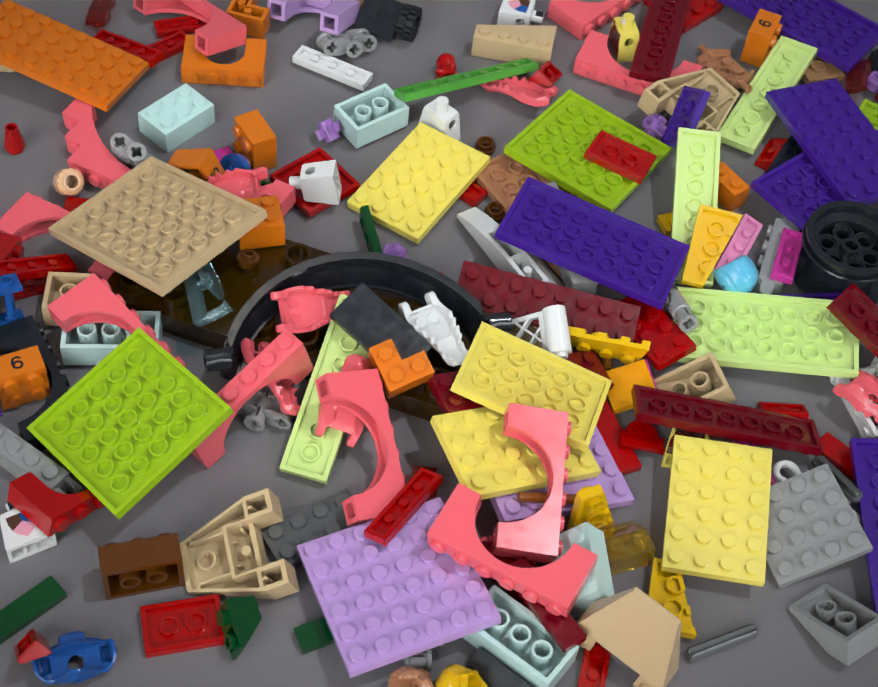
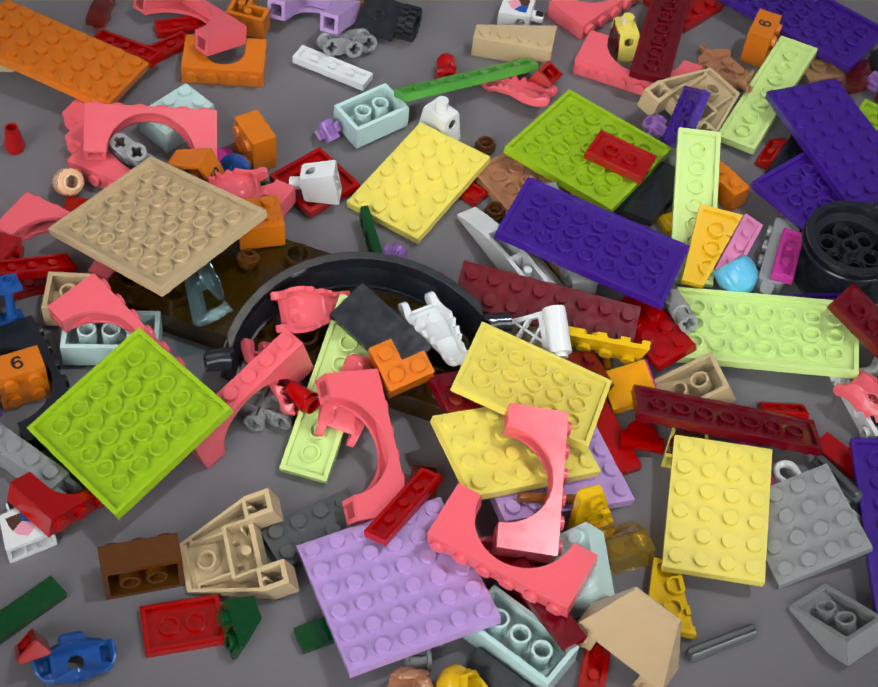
(102, 121): none -> coral arch
(303, 397): none -> red cone
(651, 196): none -> black tile

